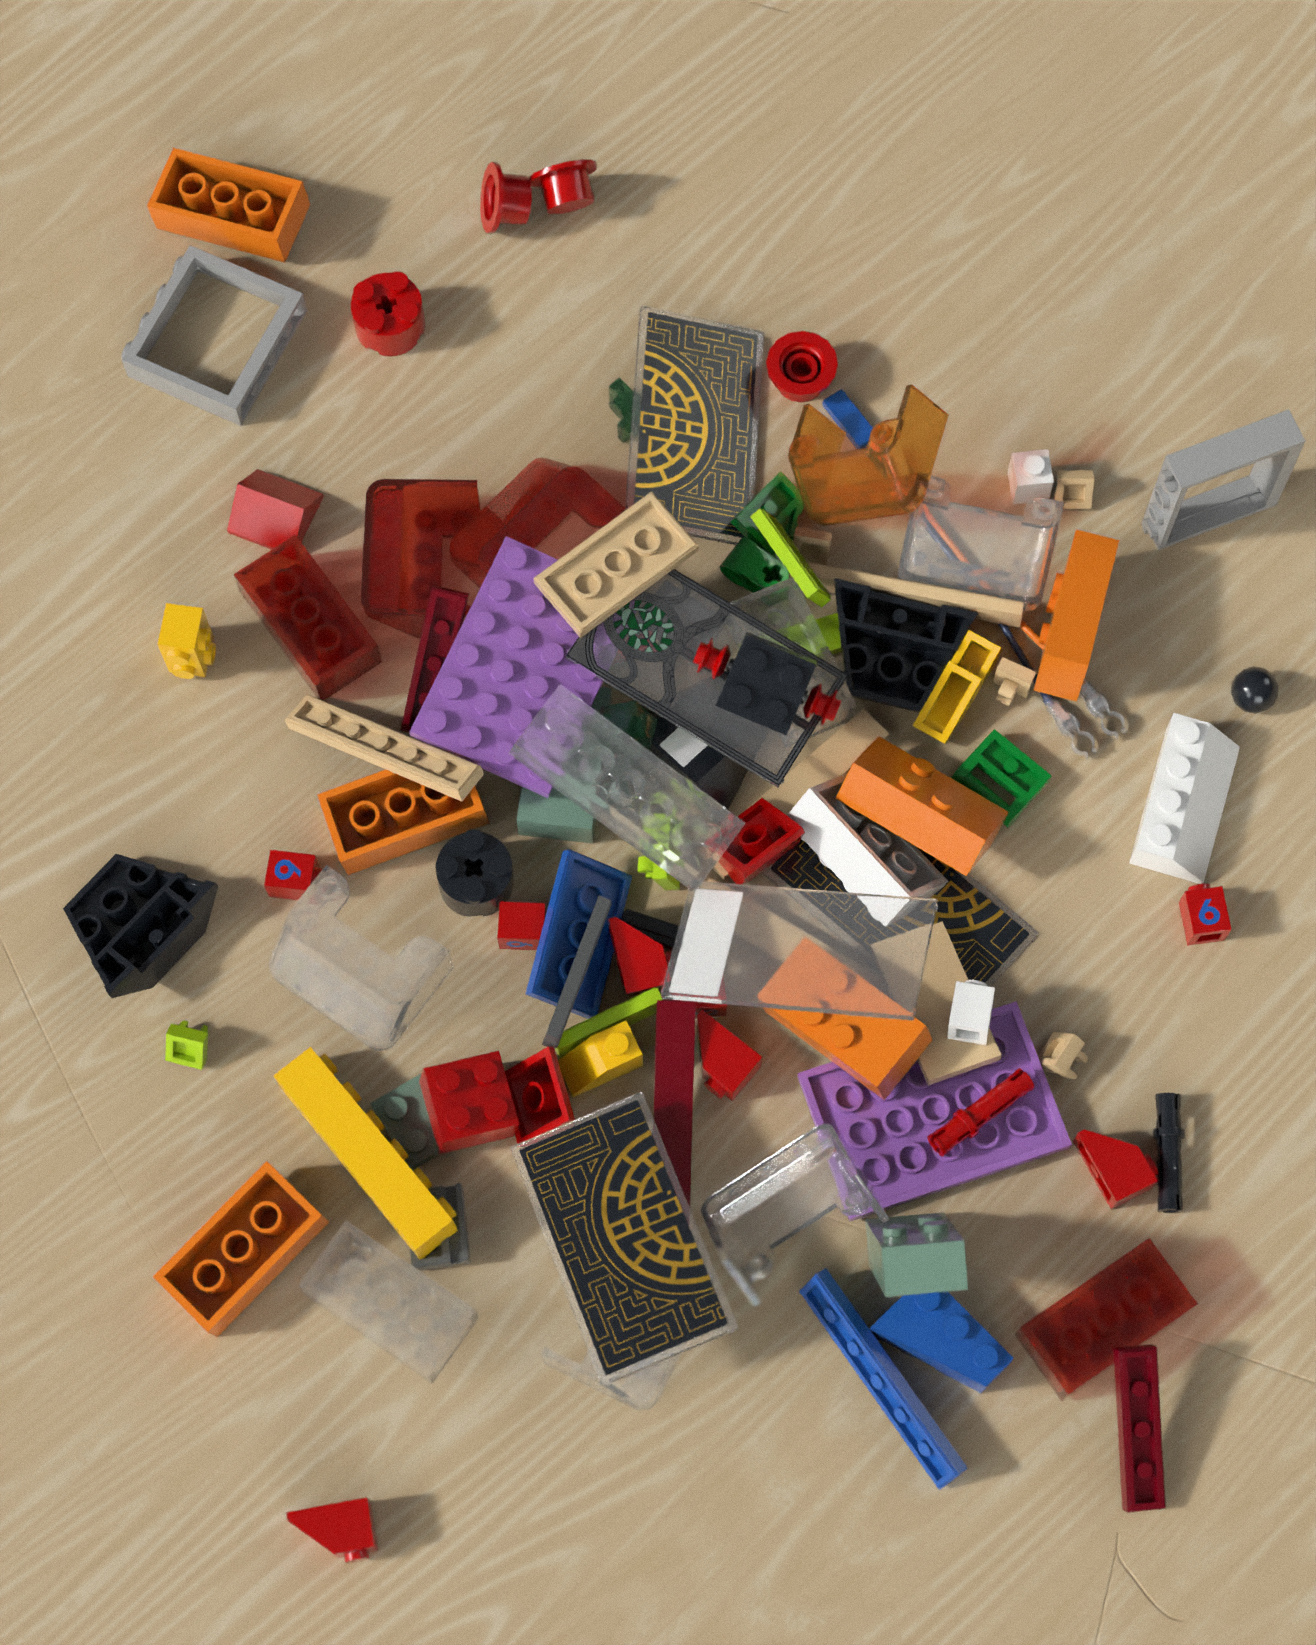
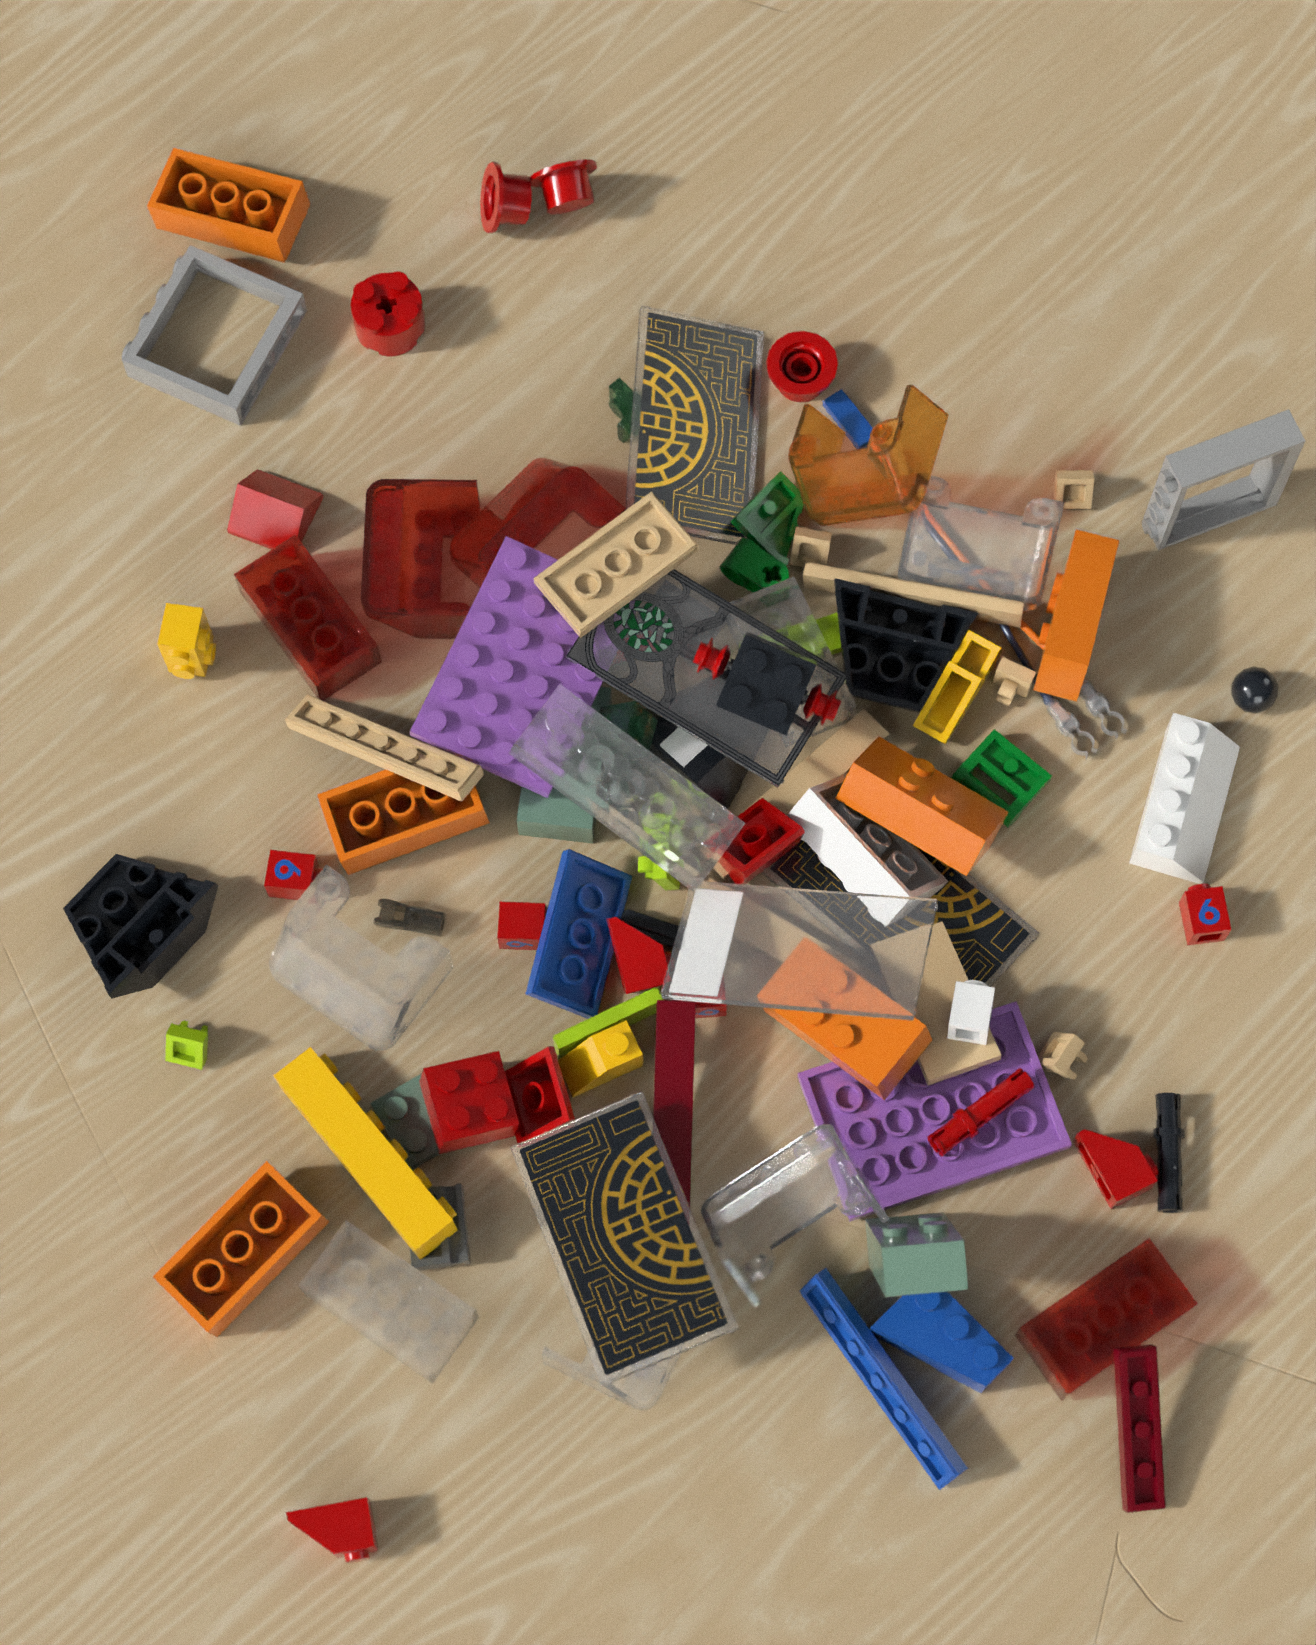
(415, 919): none -> clear smoke bar
(440, 628): dark red tile -> none
(474, 853): black brick -> none
(577, 972): dark grey tile -> none
(724, 1058): red slope -> none
(791, 557): lime tile -> none
(1030, 476): white brick -> none

